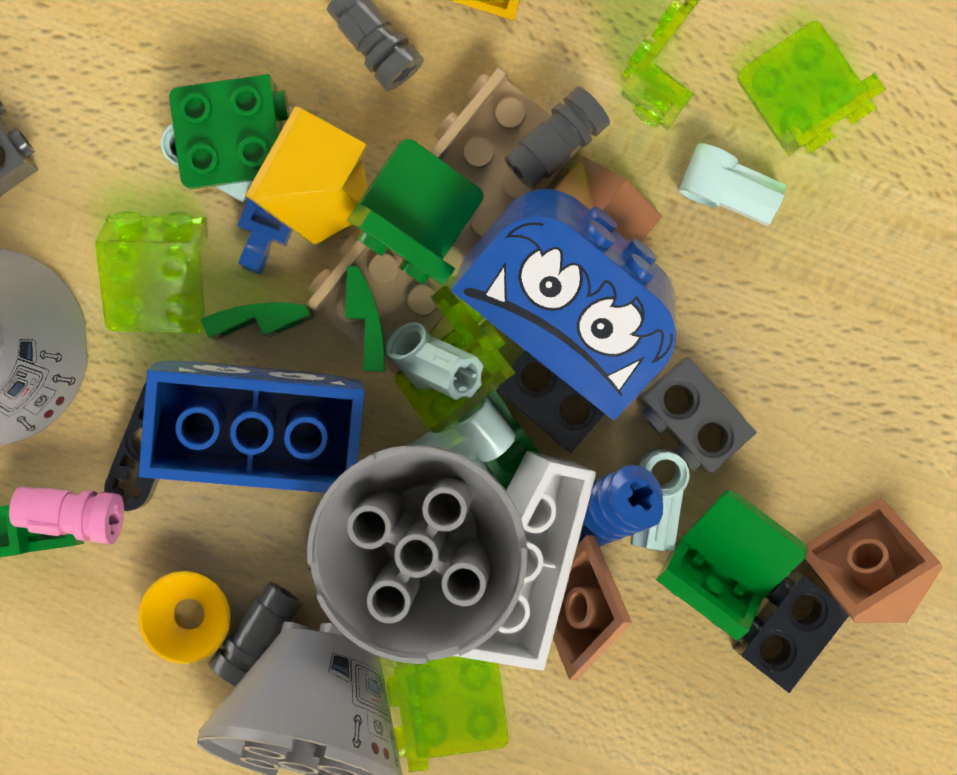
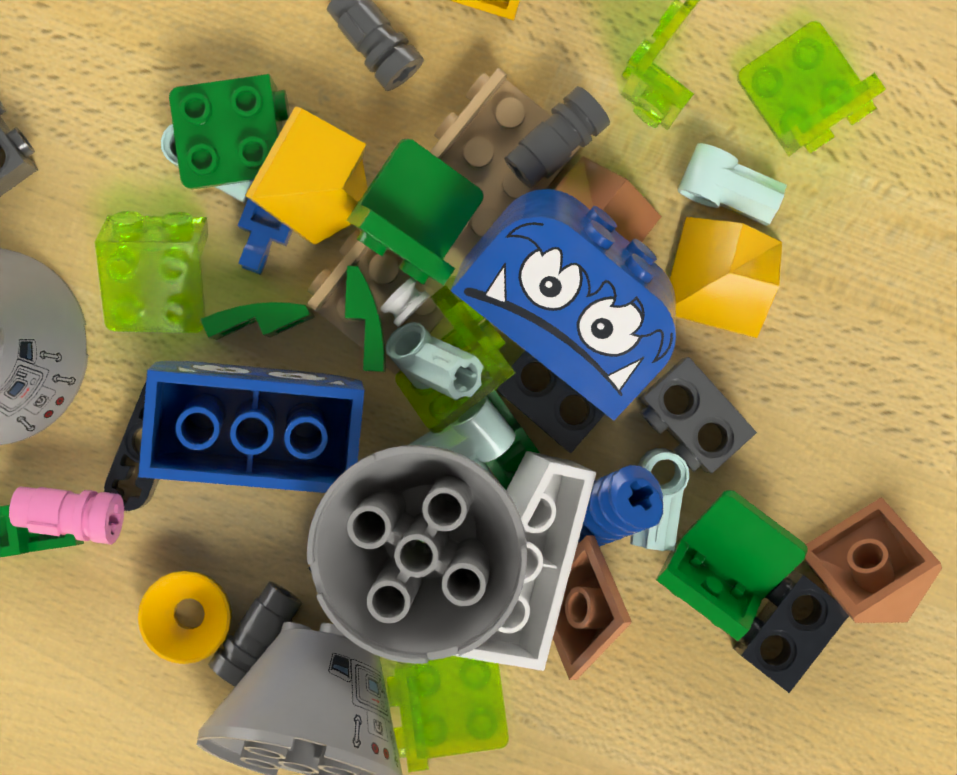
(404, 301): none -> white bush
(725, 275): none -> yellow slope

